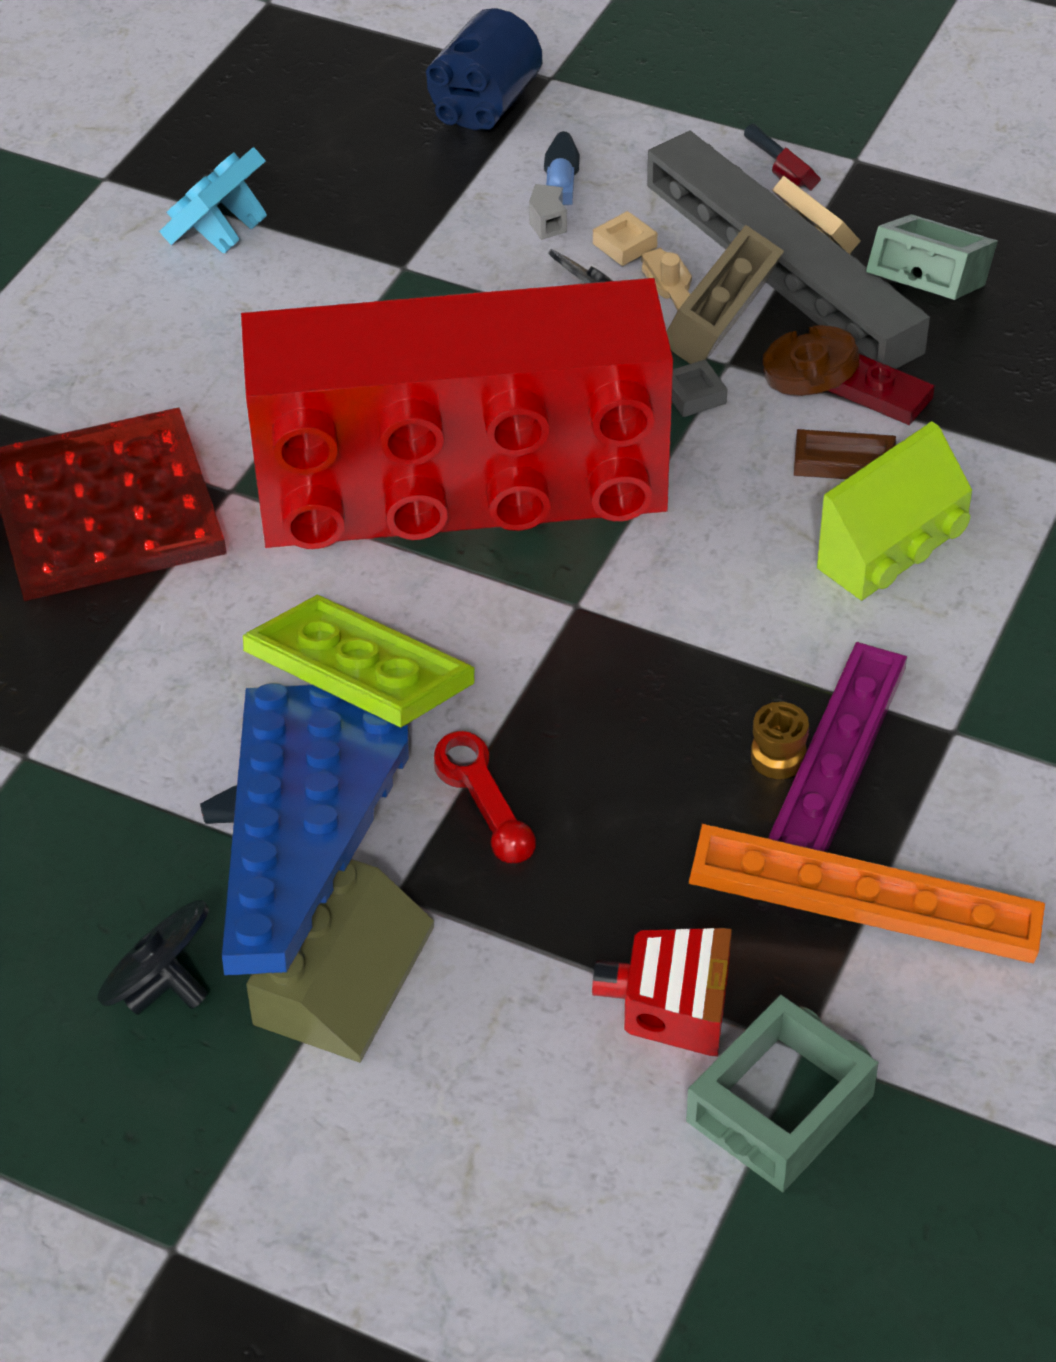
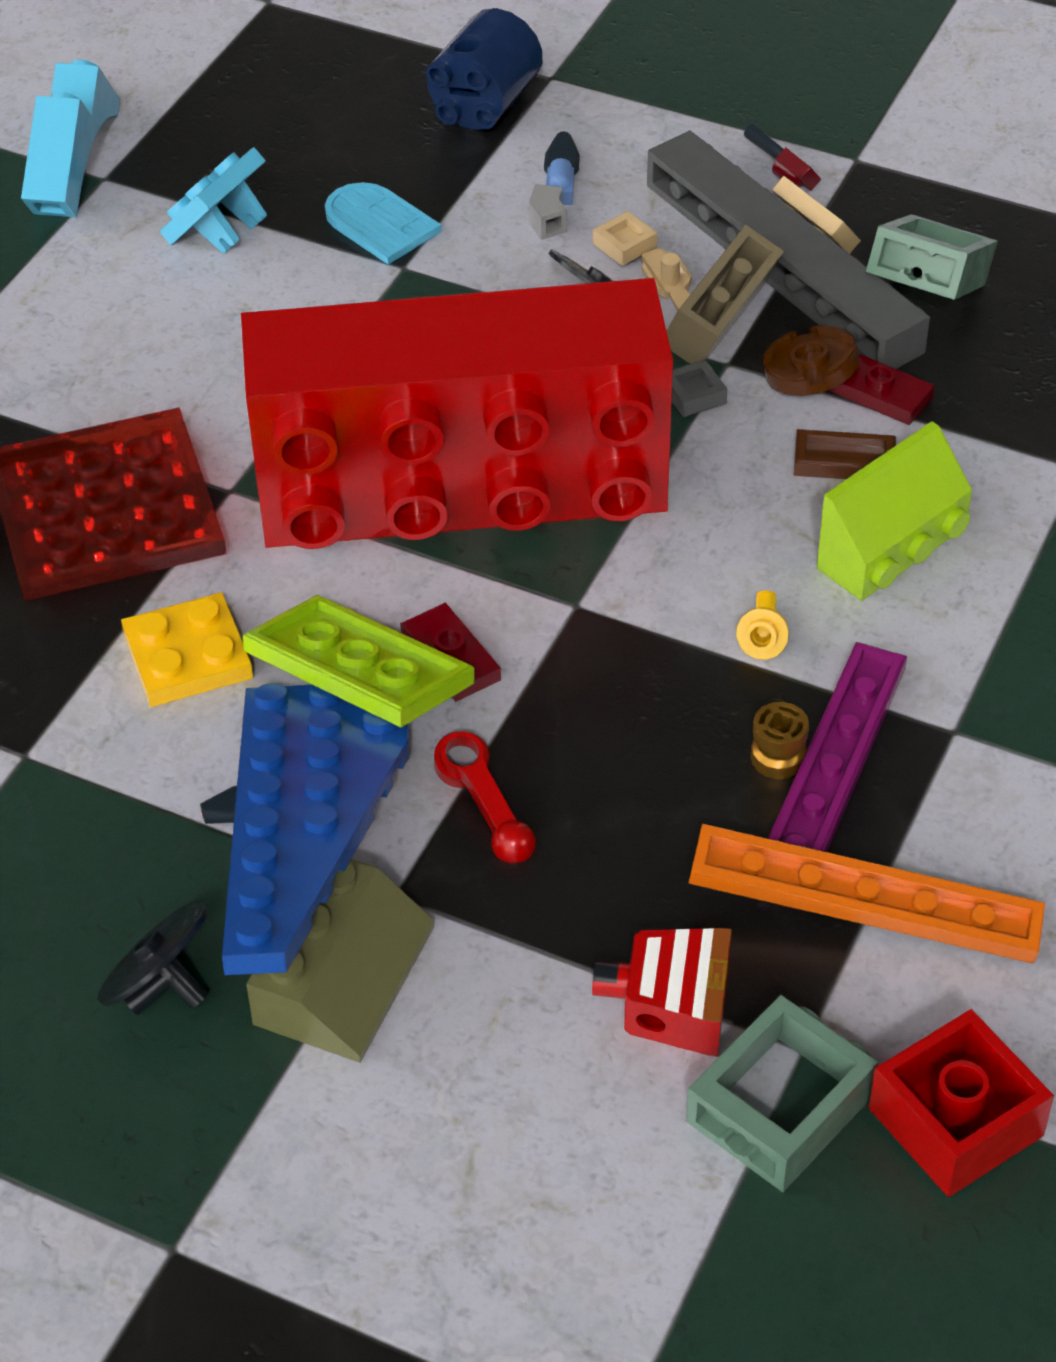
(64, 135): none -> medium azure arch
(186, 649): none -> yellow plate
(379, 220): none -> medium azure window
(446, 632): none -> dark red plate
(762, 630): none -> yellow plate
(960, 1102): none -> red brick

